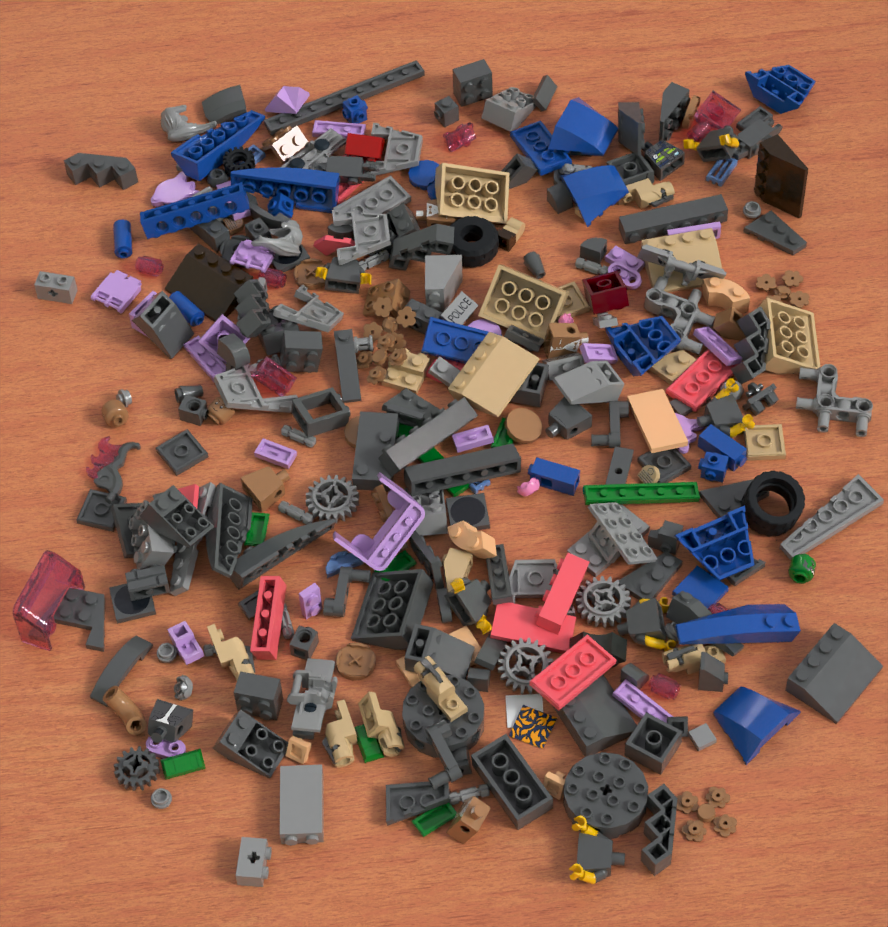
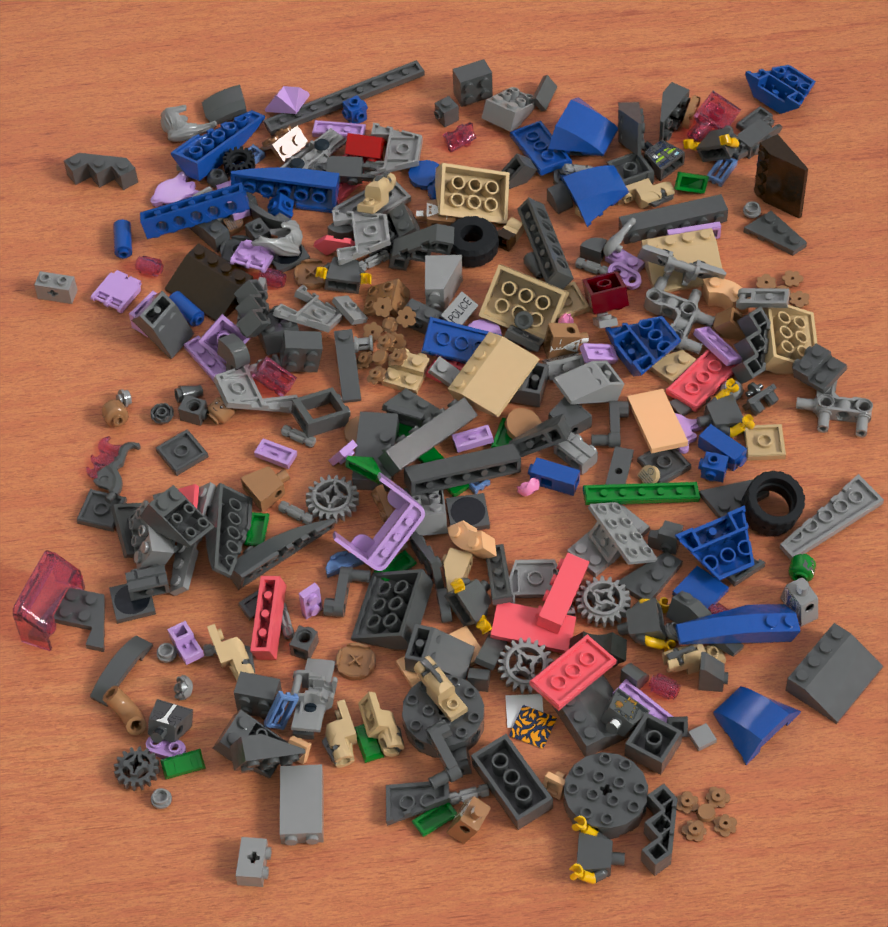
(162, 413): none -> dark grey plate
(262, 752): none -> dark grey slope
(277, 710): none -> medium blue tile
(341, 455): none -> lavender plate
(349, 310): none -> light grey plate
(364, 466): none -> green slope
(377, 193): none -> tan plate
(523, 320): none -> dark grey tile
(542, 436): none -> dark grey slope
(545, 243): none -> dark grey brick
(577, 453): none -> light grey brick
(614, 242): none -> light grey piece
(622, 713): none -> dark grey torso
(691, 182): none -> green slope
(762, 297): none -> light grey plate
(801, 600): none -> light grey torso
(818, 368): none -> dark grey plate

